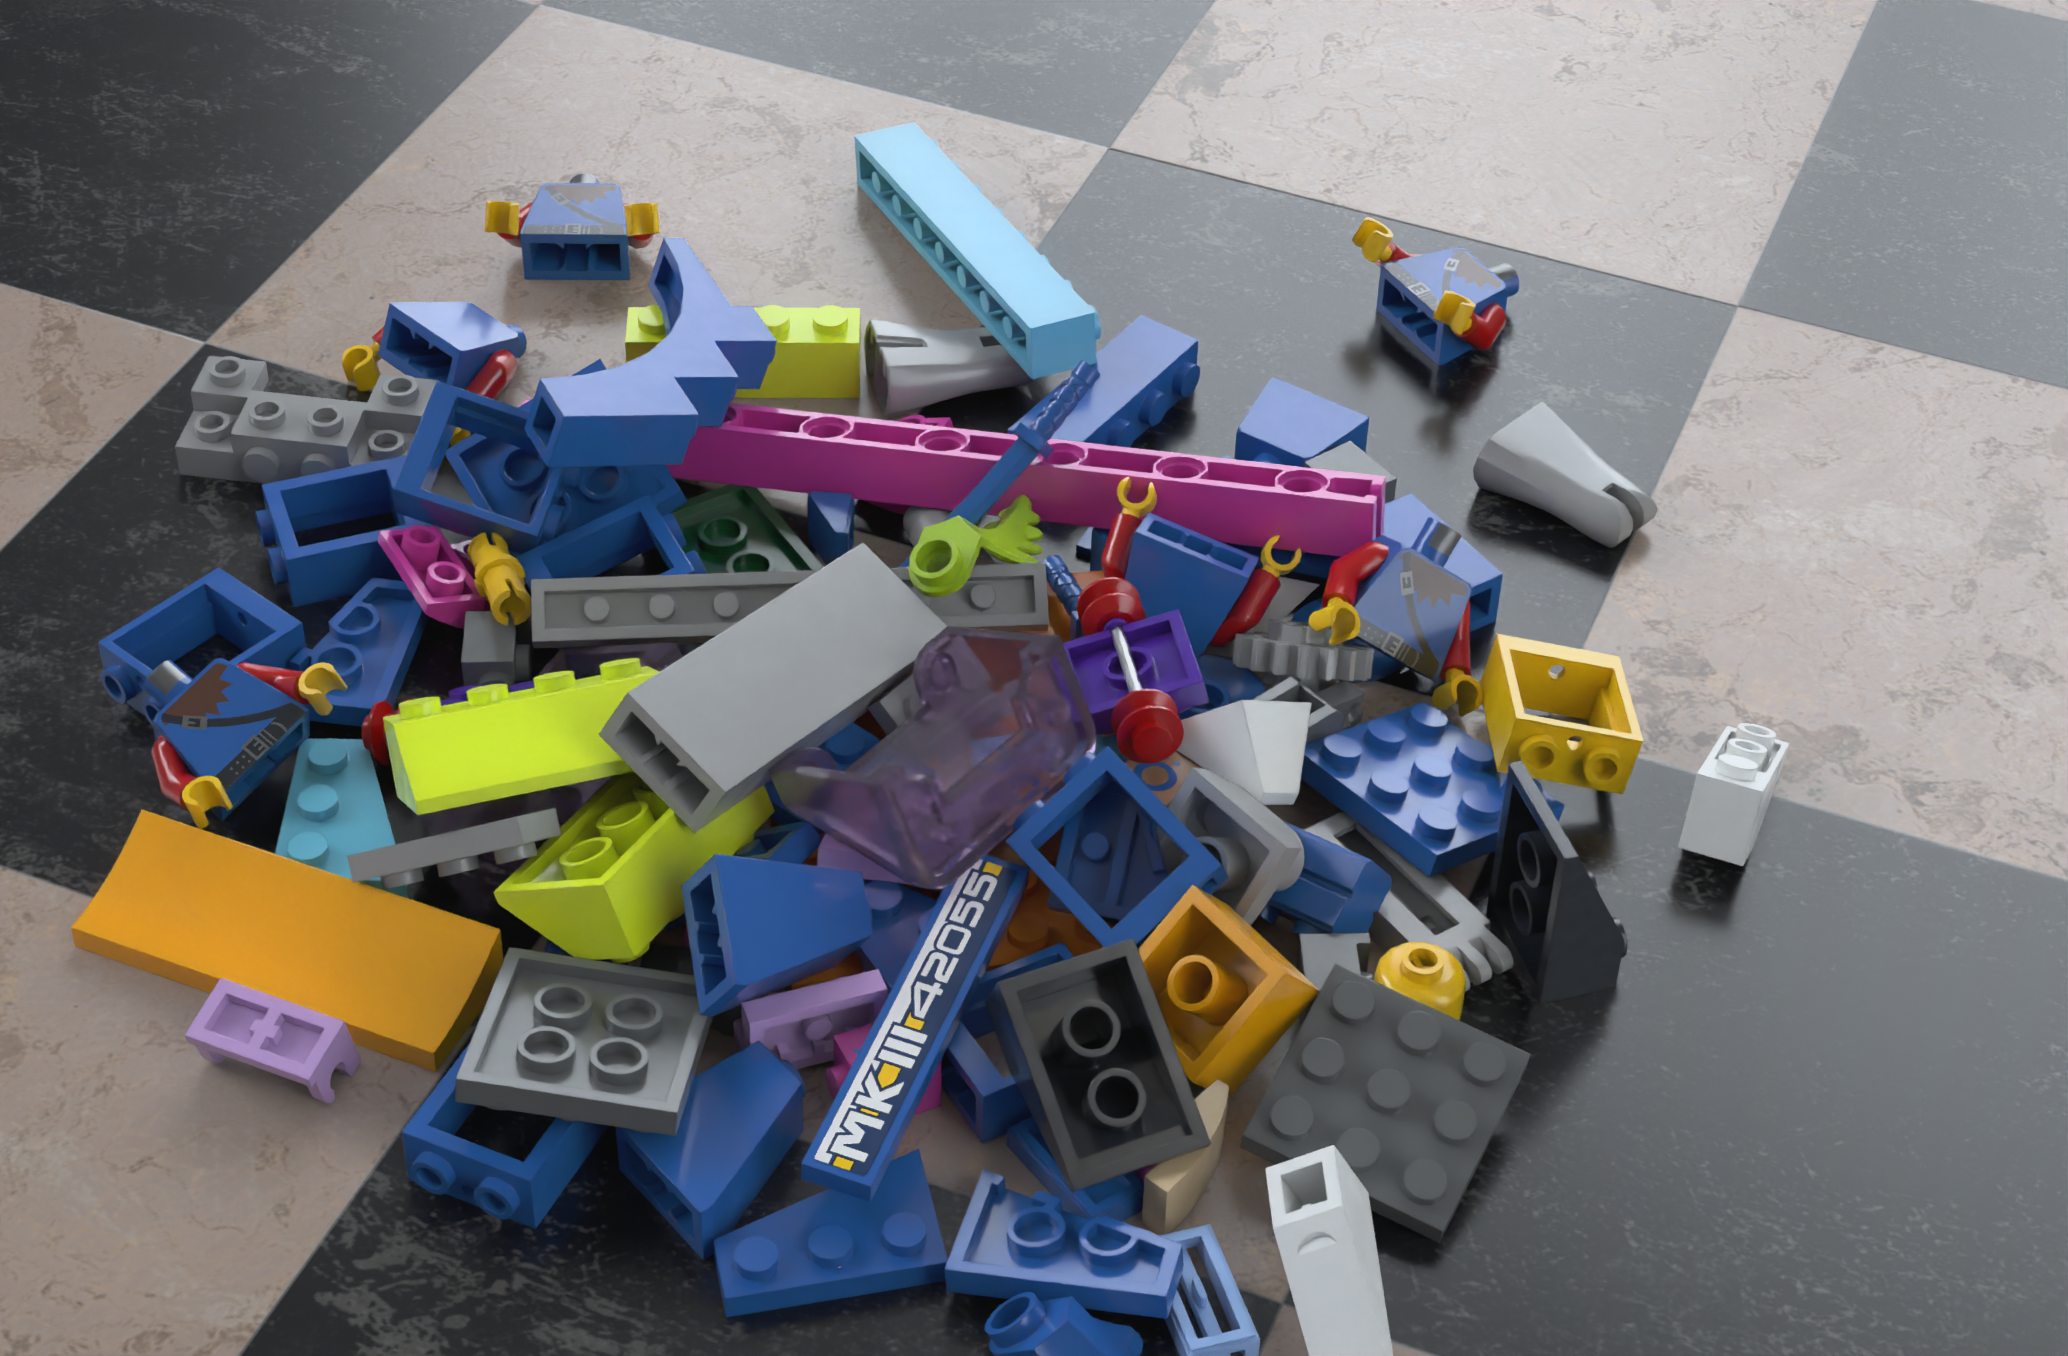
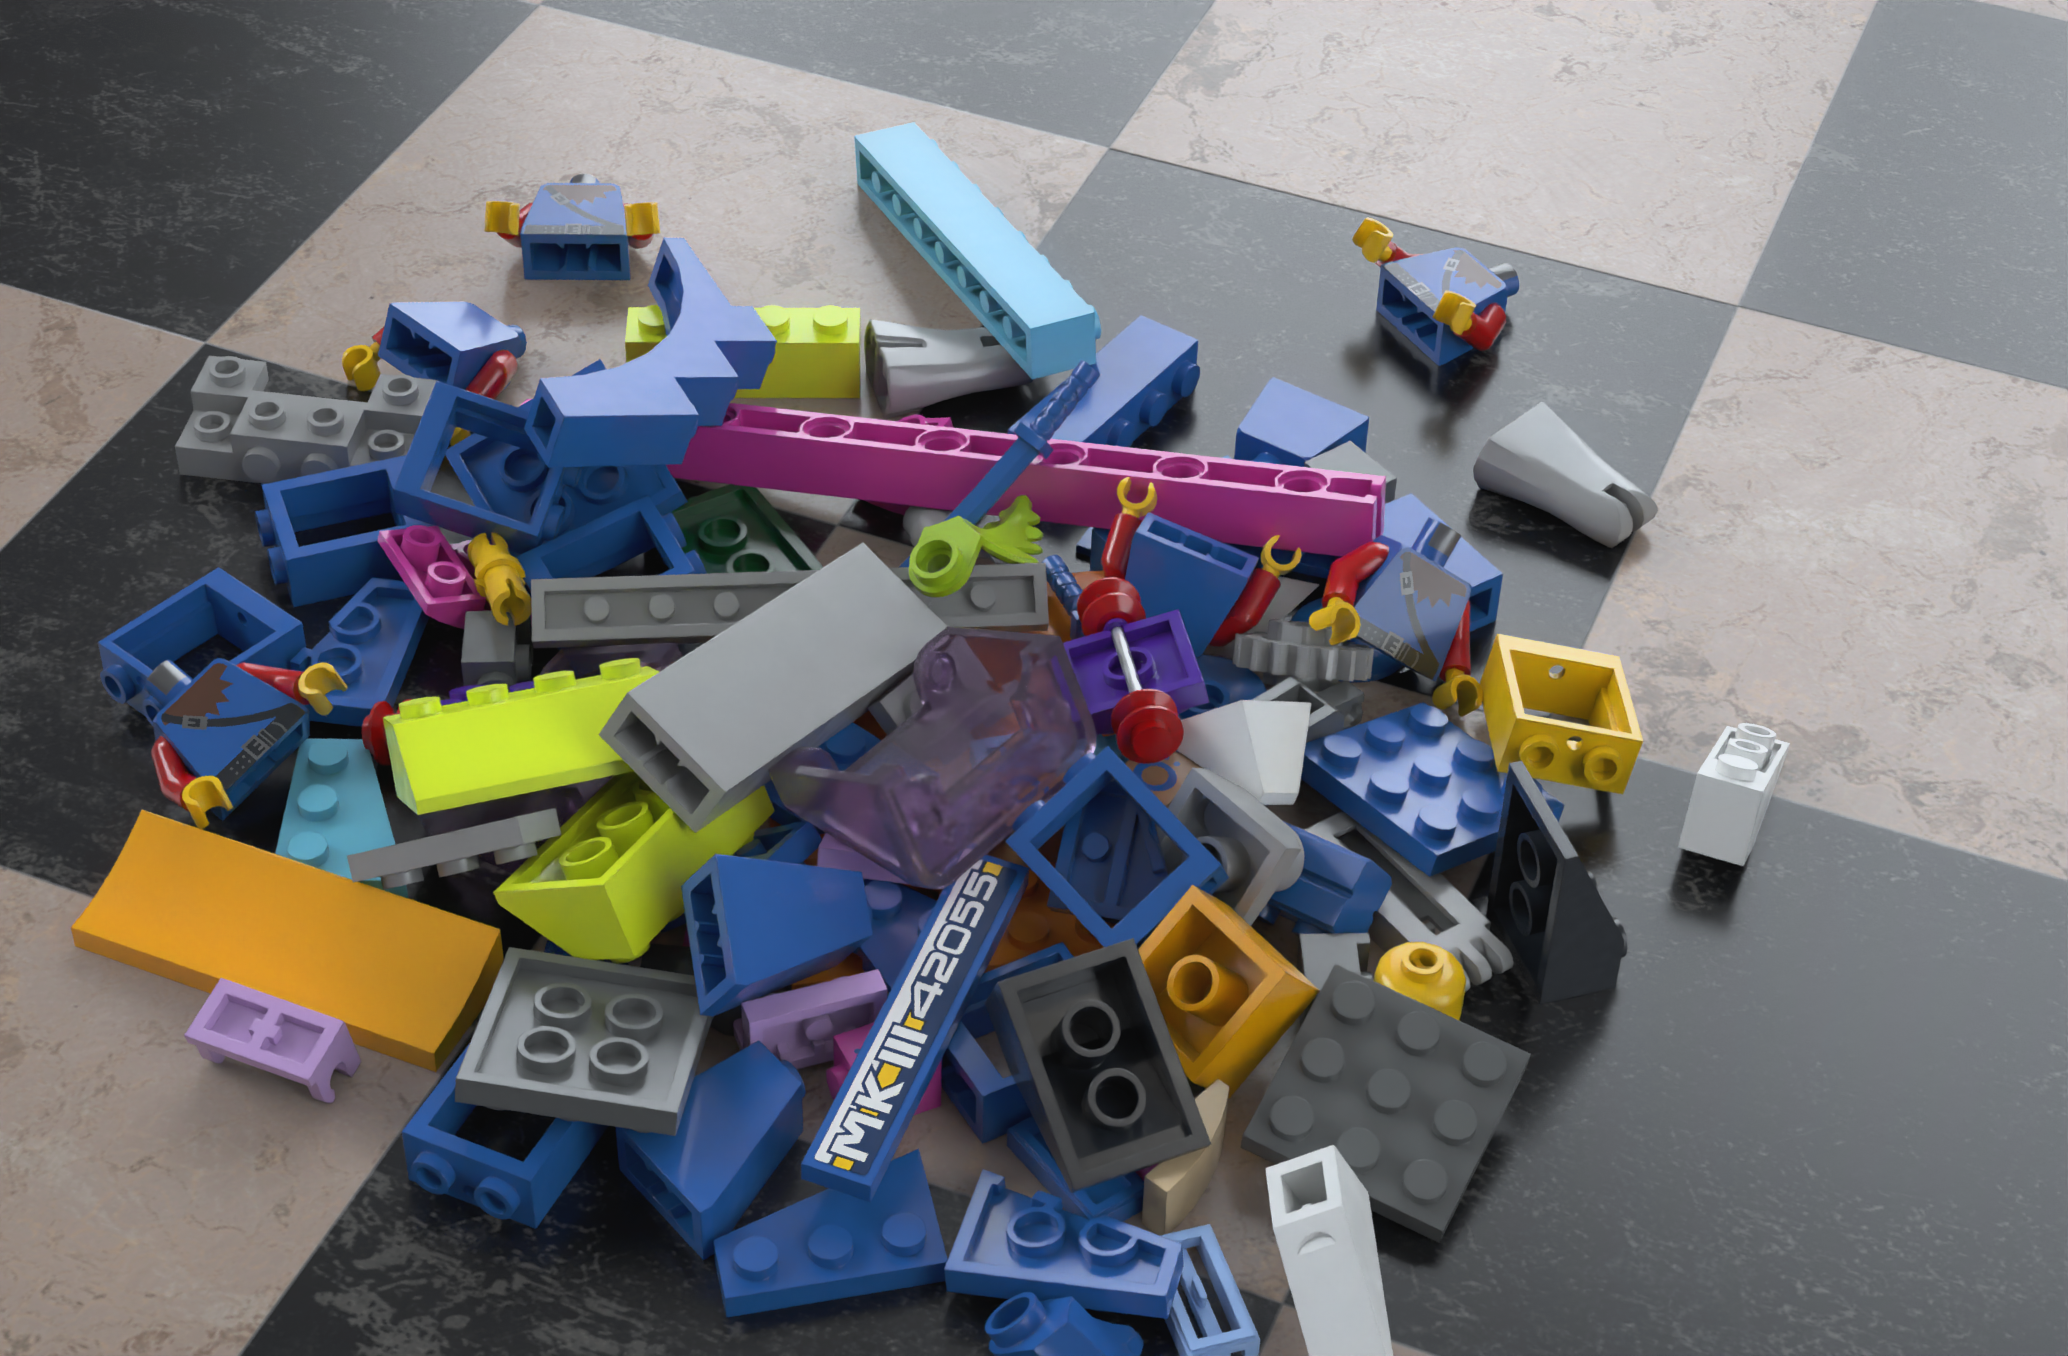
(830, 523): blue slope -> none

